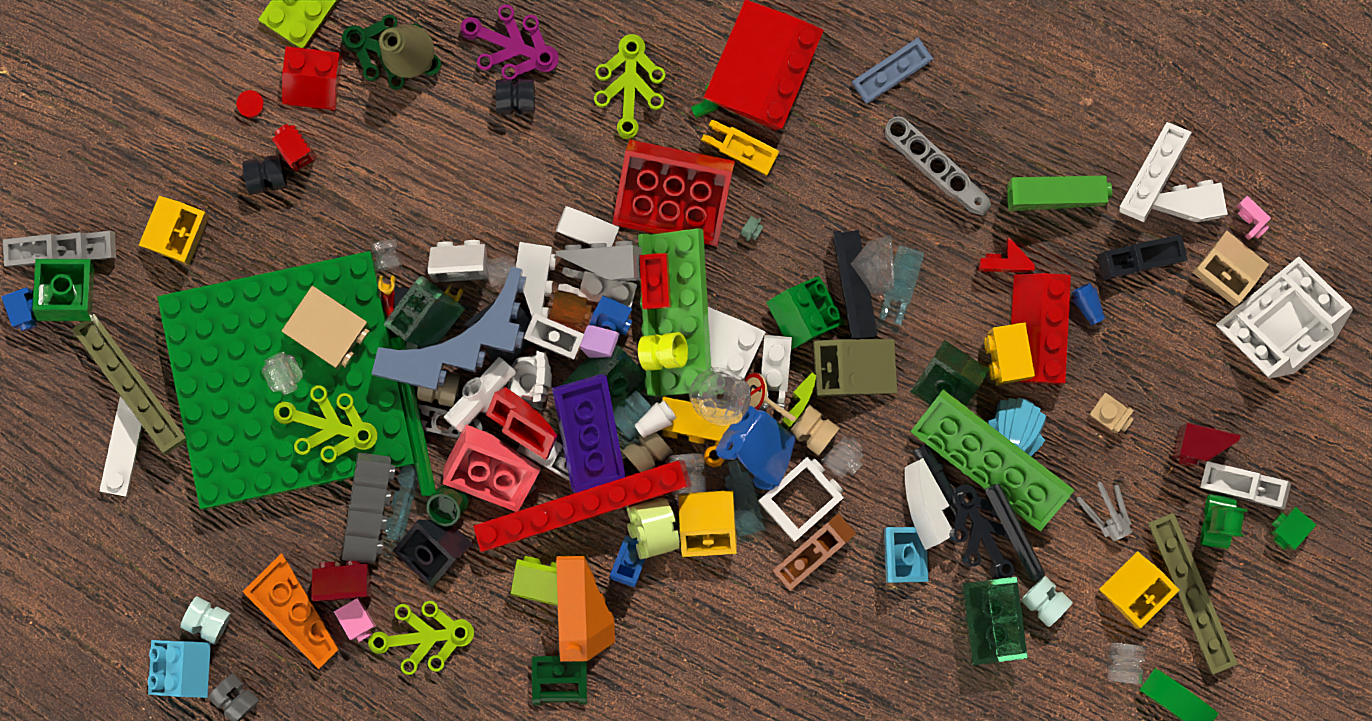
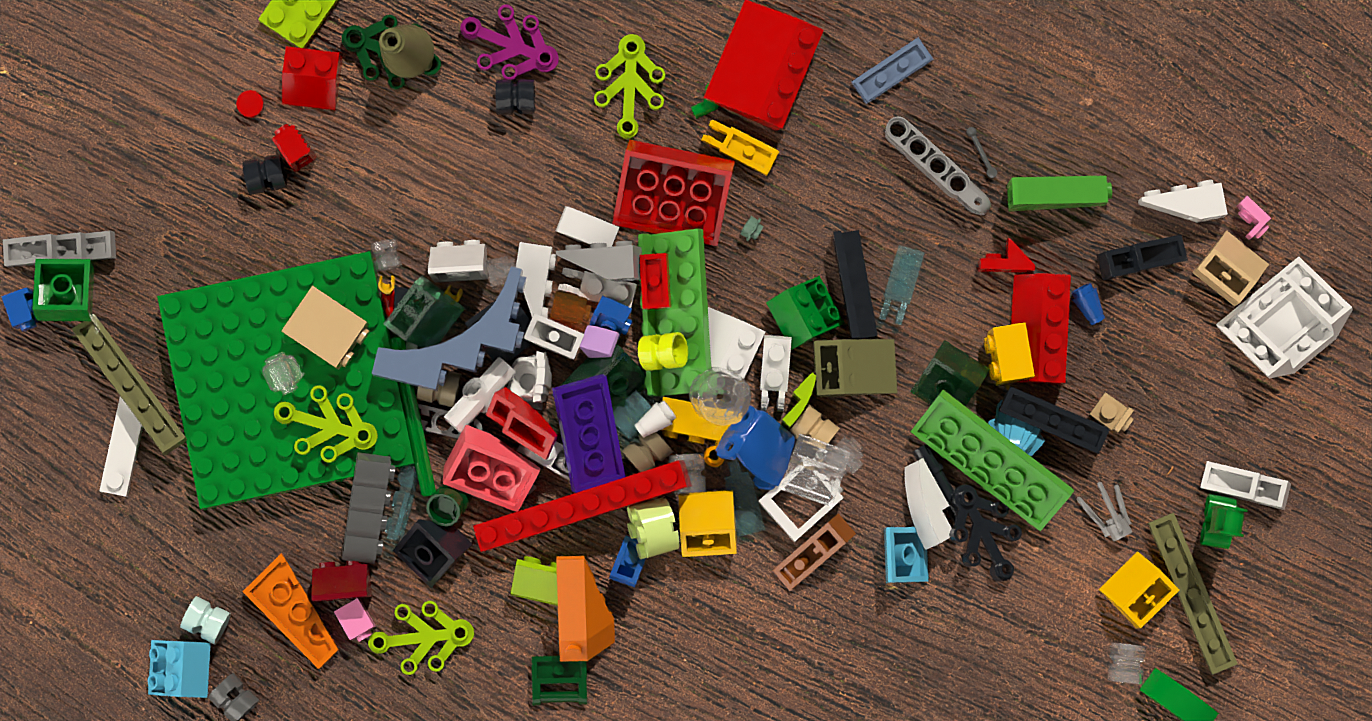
(174, 230): yellow slope -> none
(758, 392): tan piece -> none
(815, 470): none -> clear slope
(875, 265): clear slope -> none
(991, 172): none -> dark grey hinge
(993, 621): clear green slope -> none
(1015, 532): black axle -> none
(1046, 601): light aqua wheel -> none
(1053, 419): none -> black fence
(1155, 172): white plate -> none
(1199, 443): dark red slope -> none
(1291, 528): green brick -> none

